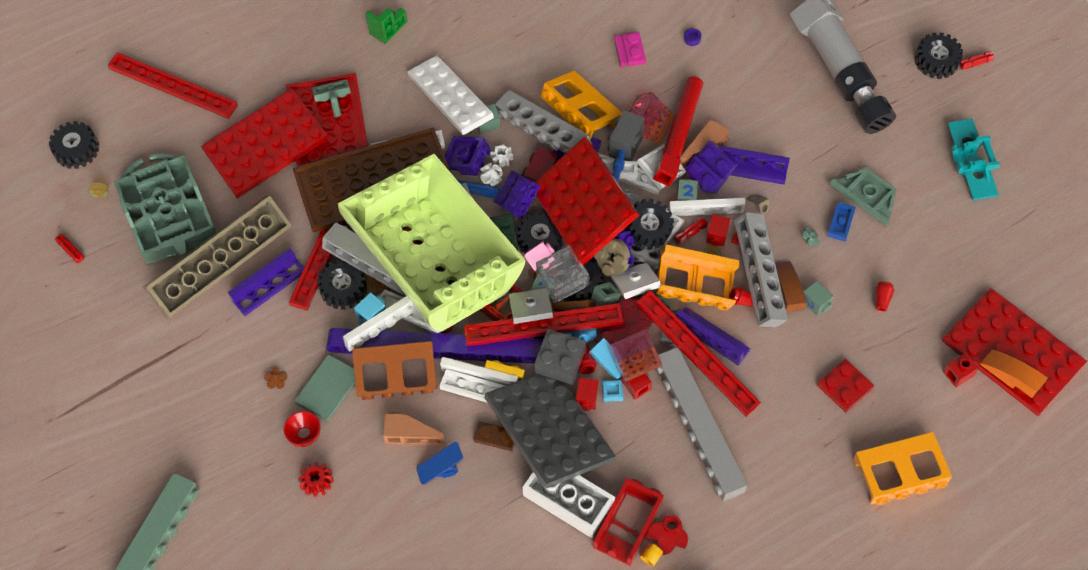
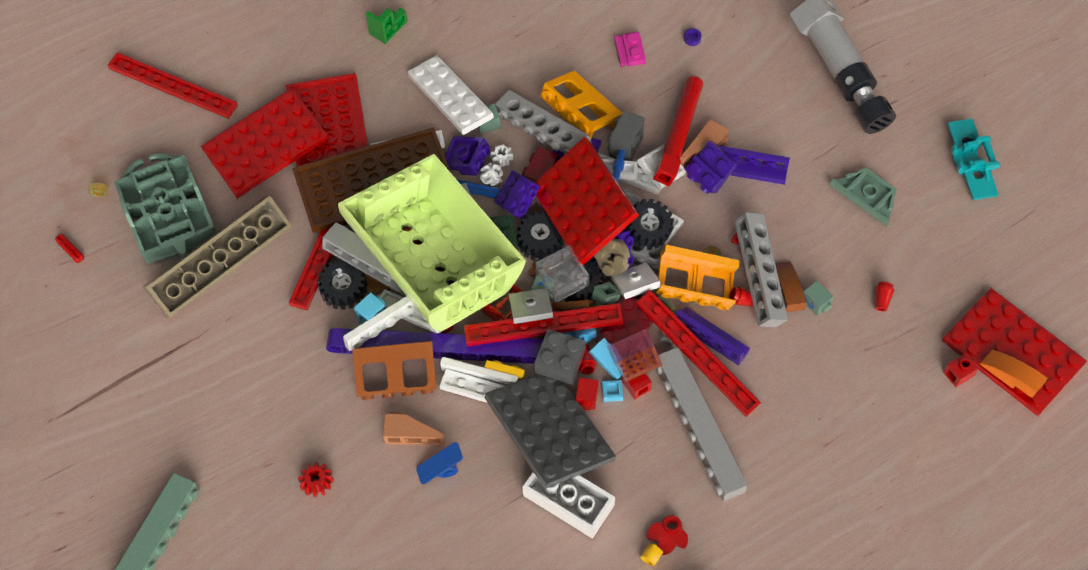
(83, 147): black wheel -> none
(262, 278): dark purple fence -> none
(275, 378): dark orange plant -> none
(299, 421): red piece -> none
(327, 388): sand green tile -> none
(332, 91): sand green plate -> none
(493, 436): reddish brown plate -> none
(537, 253): bright pink brick -> none
(615, 546): red door -> none
(656, 116): clear pink slope -> none
(687, 190): sand green brick -> none
(691, 230): red axle -> none
(707, 207): white tile -> none
(718, 230): red brick -> none
(761, 201): dark tan piece -> none
(810, 237): sand green plant -> none
(841, 221): blue plate -> none
(845, 385): red plate -> none
(899, 454): light orange window -> none
(938, 55): black wheel -> none
(976, 60): red axle -> none

